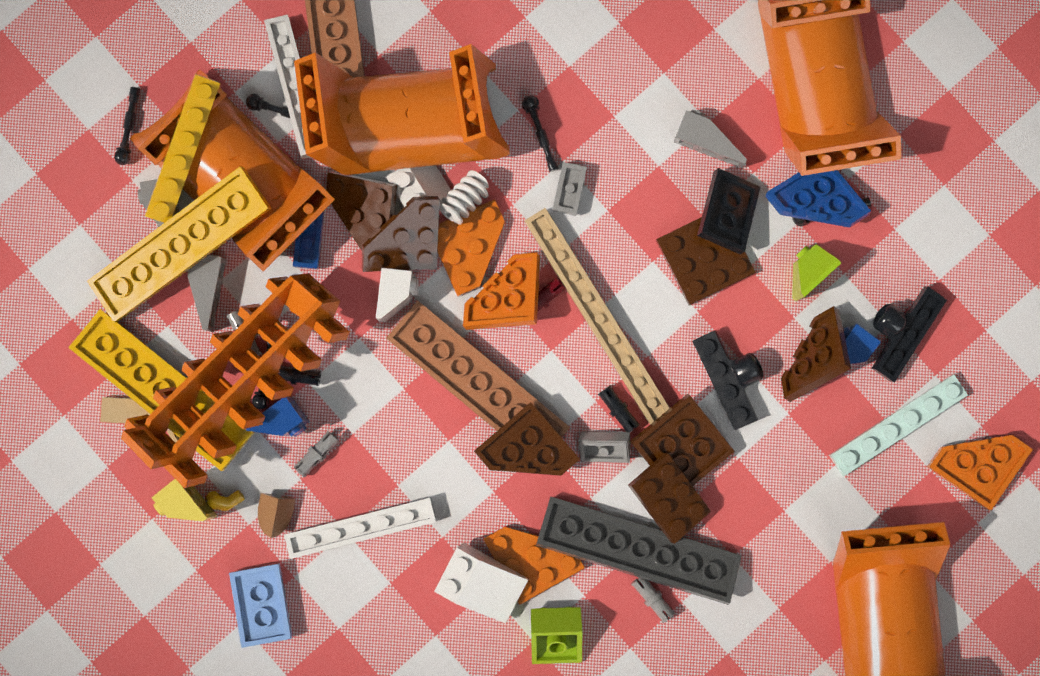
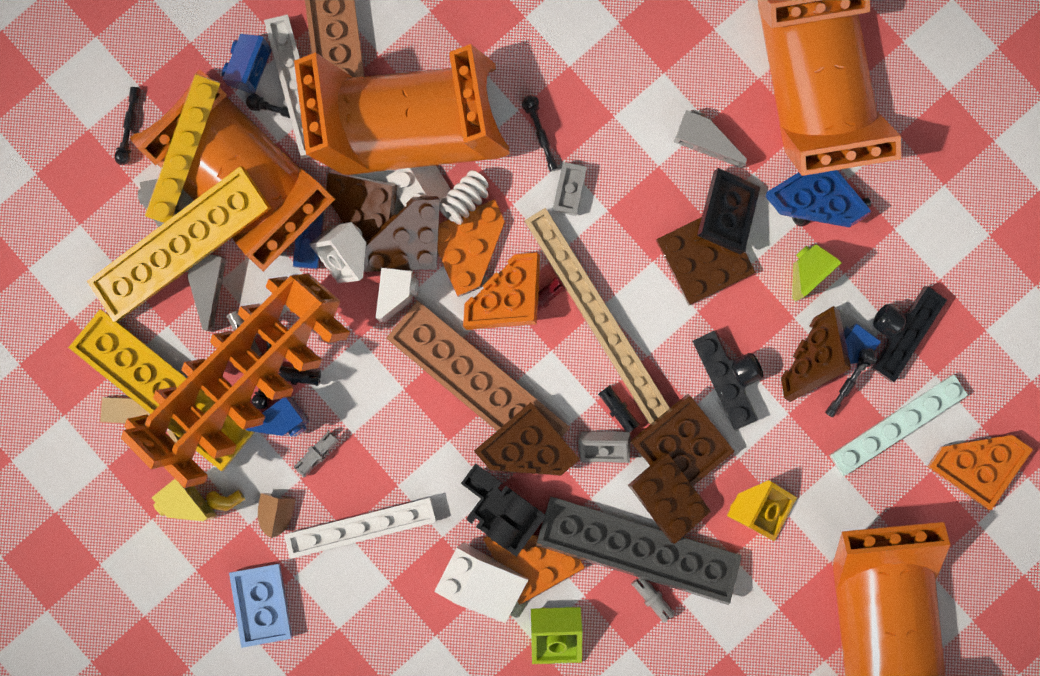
(247, 62): none -> blue slope
(342, 251): none -> white slope
(503, 513): none -> black plate
(763, 508): none -> yellow slope
(866, 357): none -> black piece

